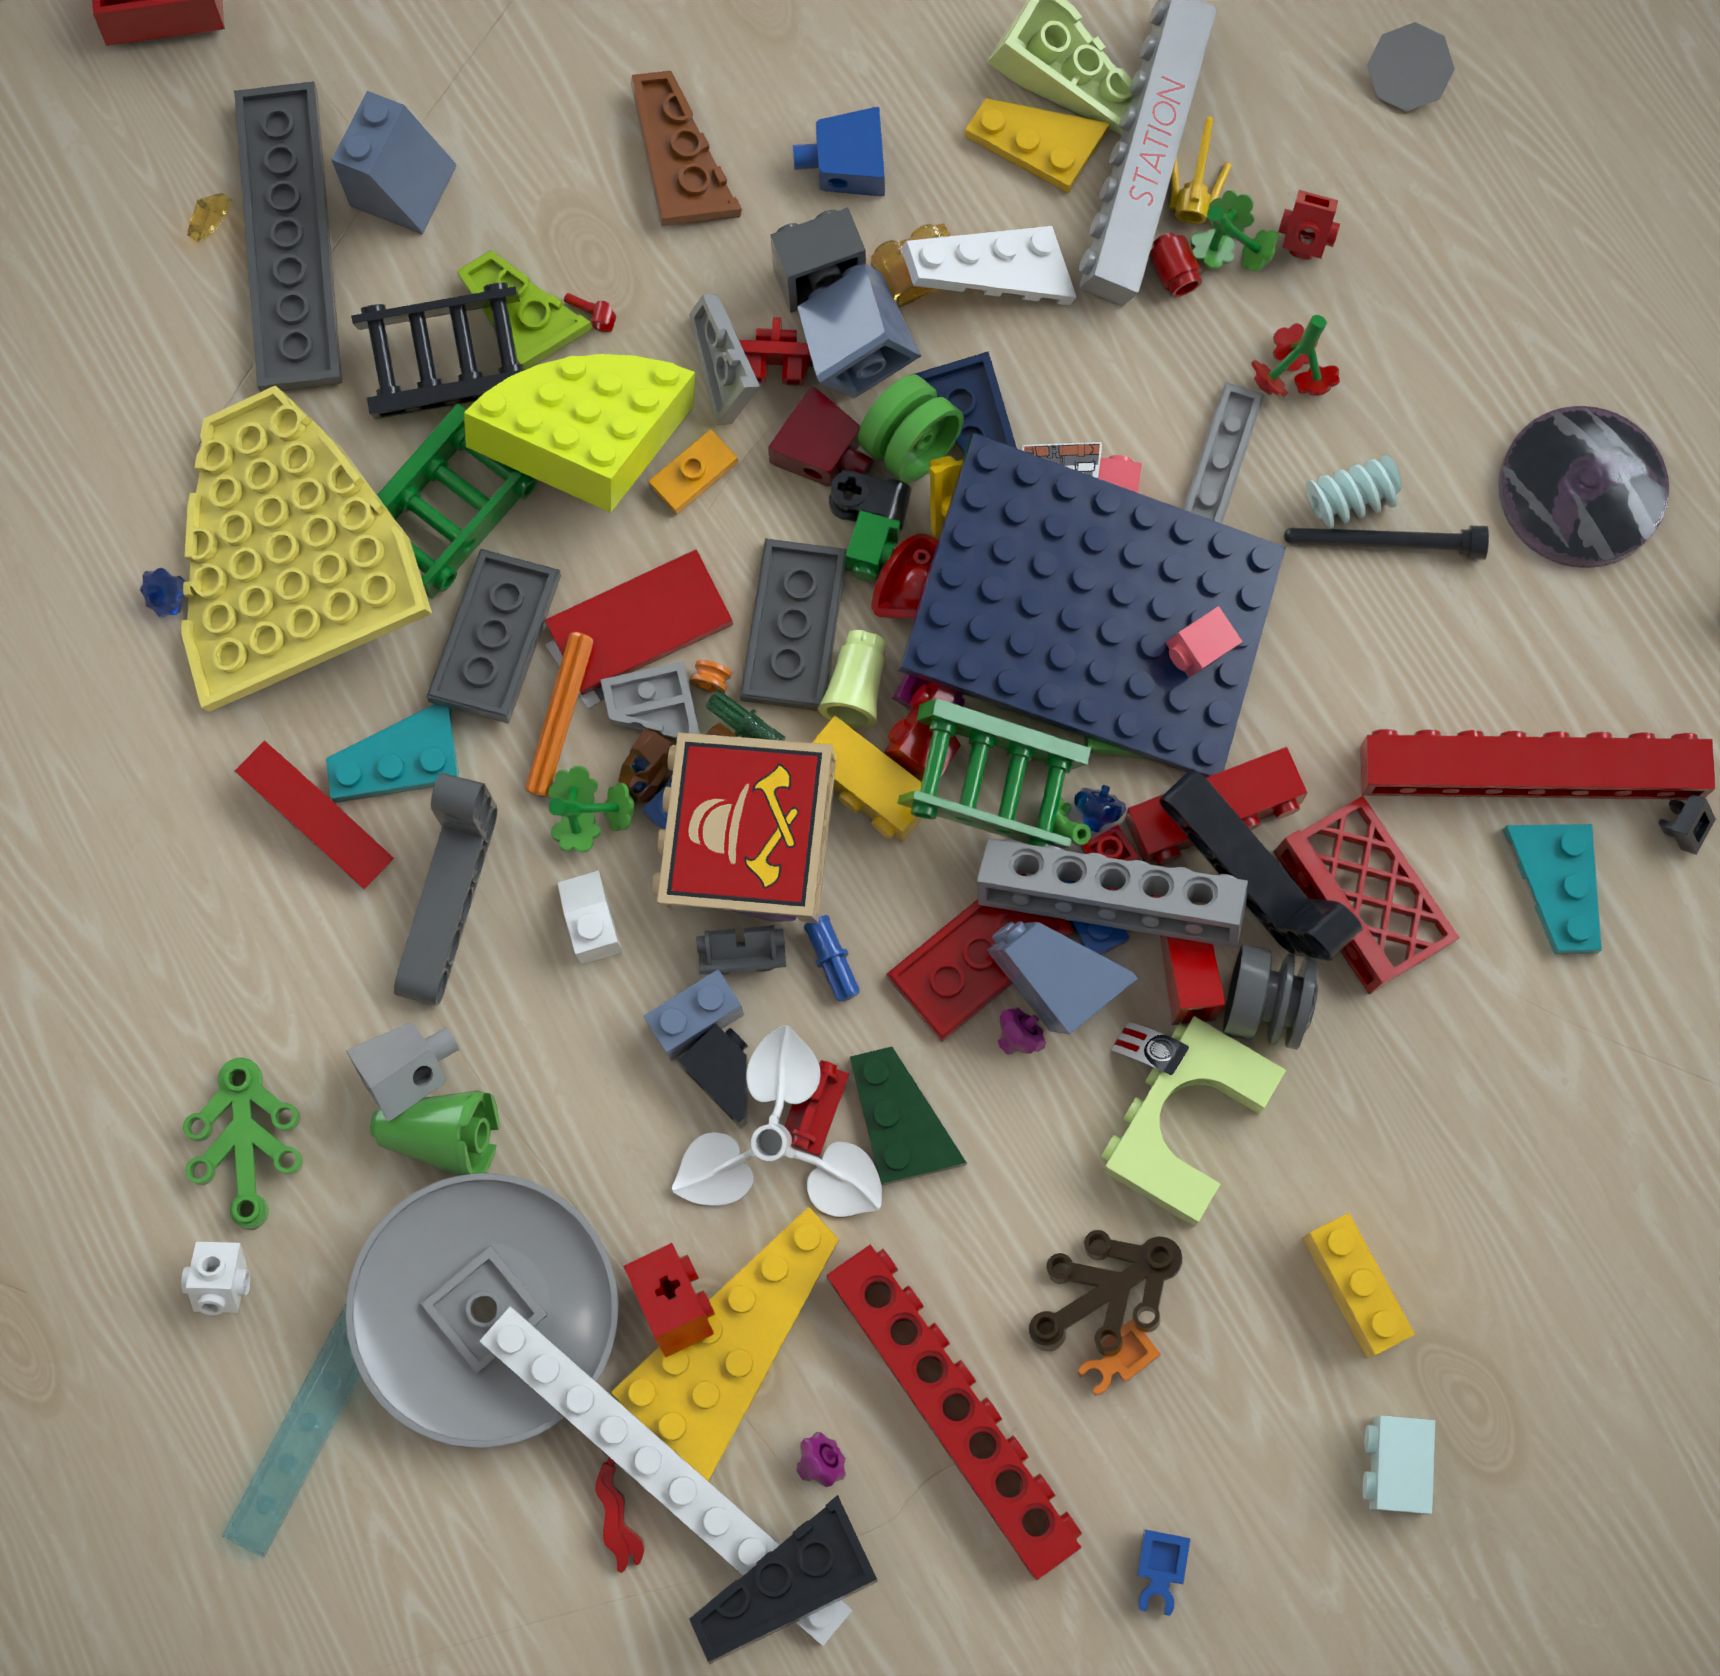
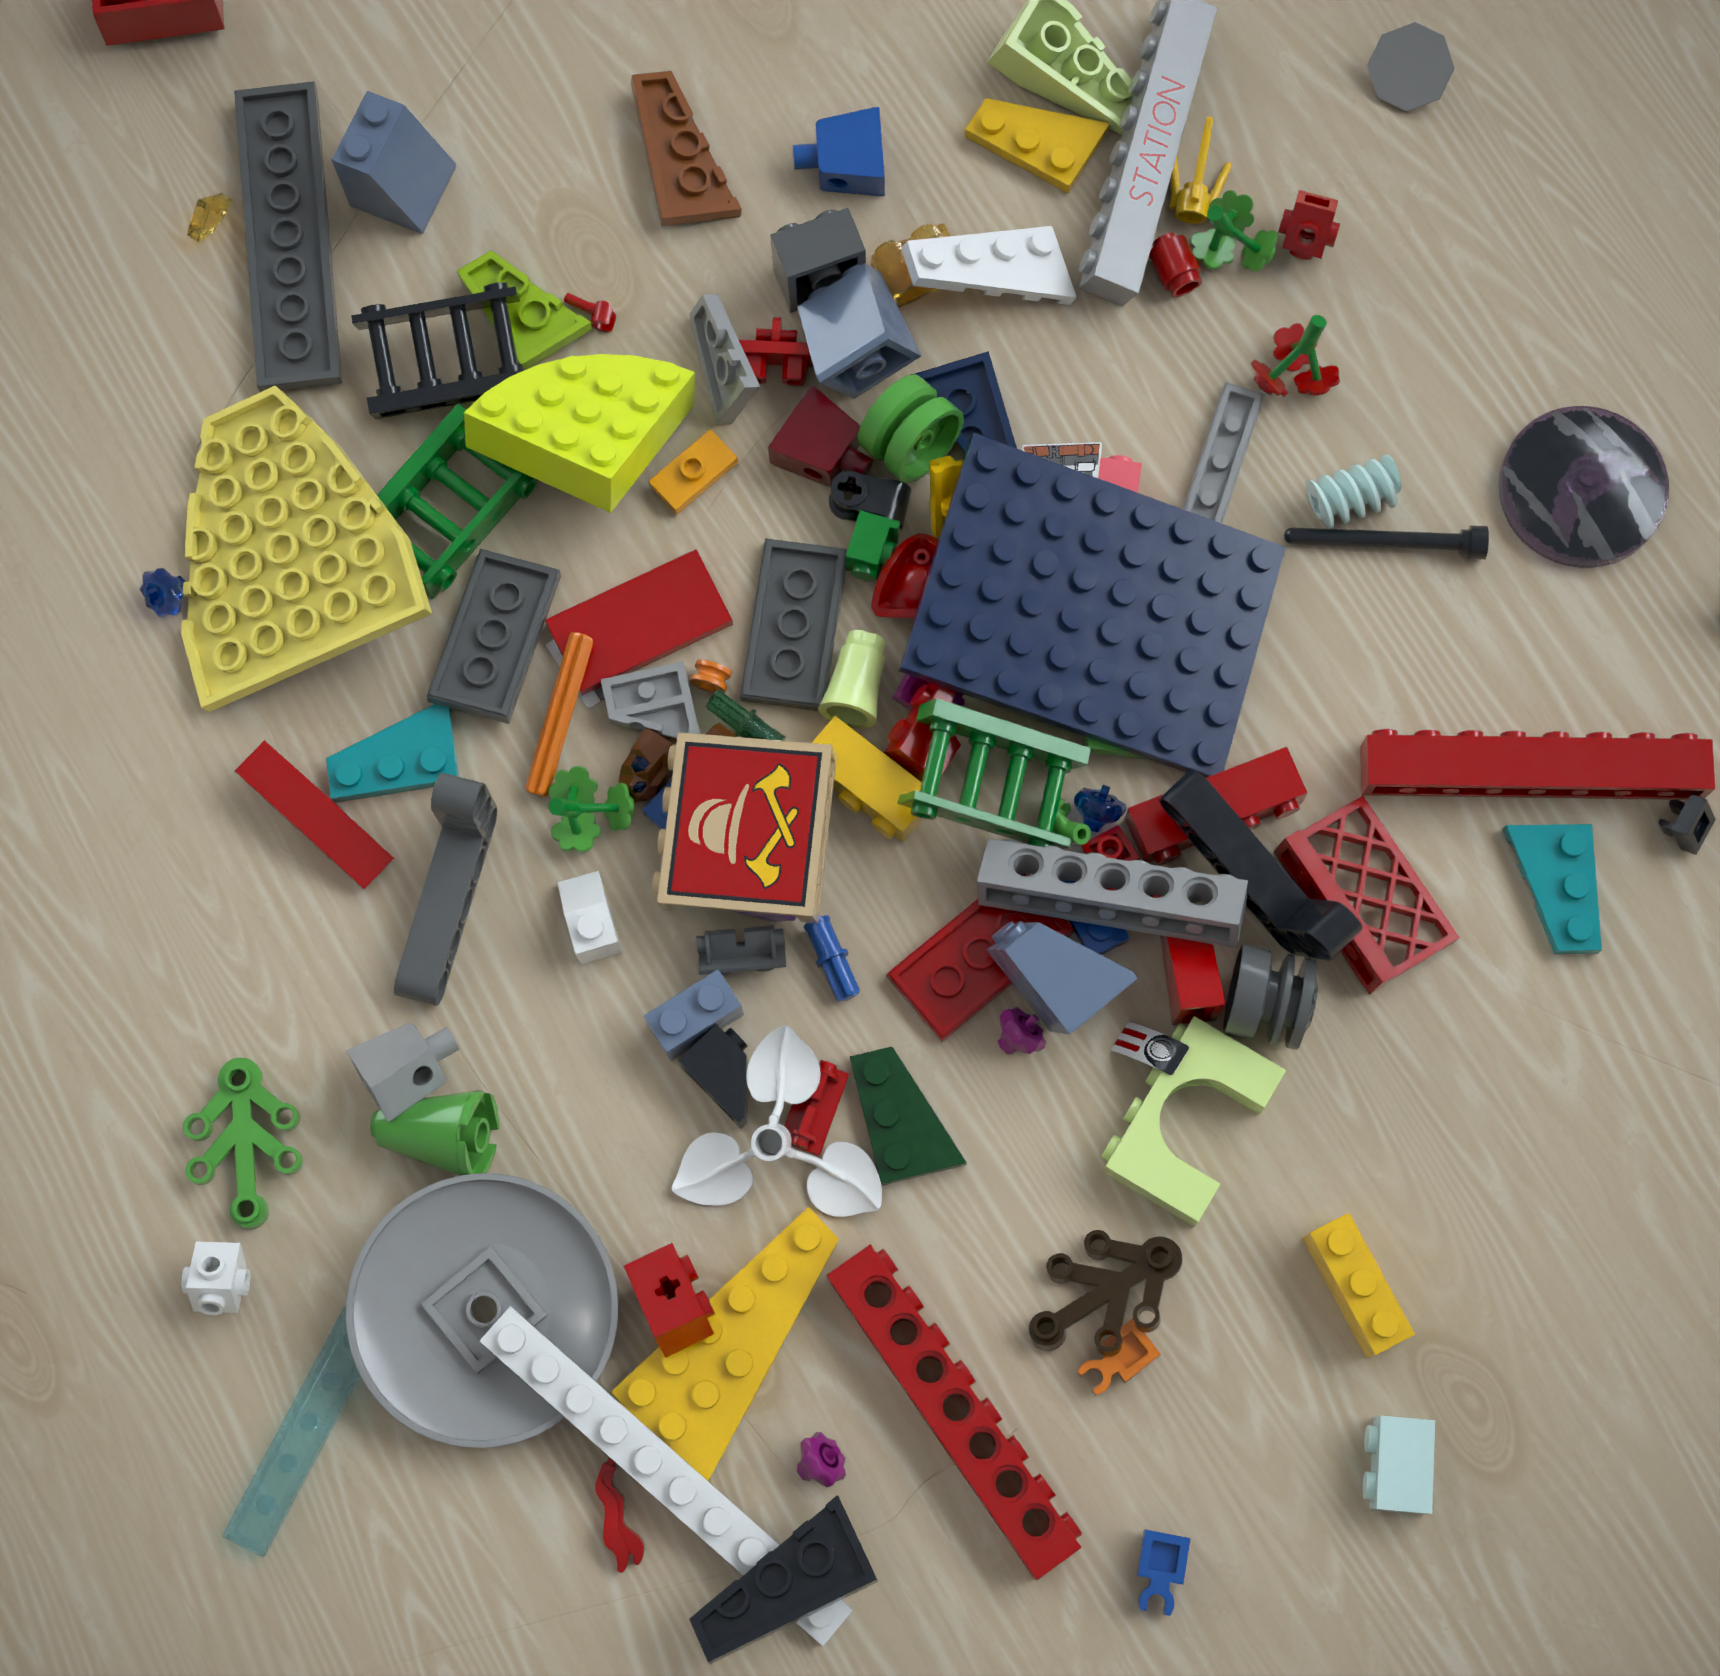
(1203, 642): coral brick -> none

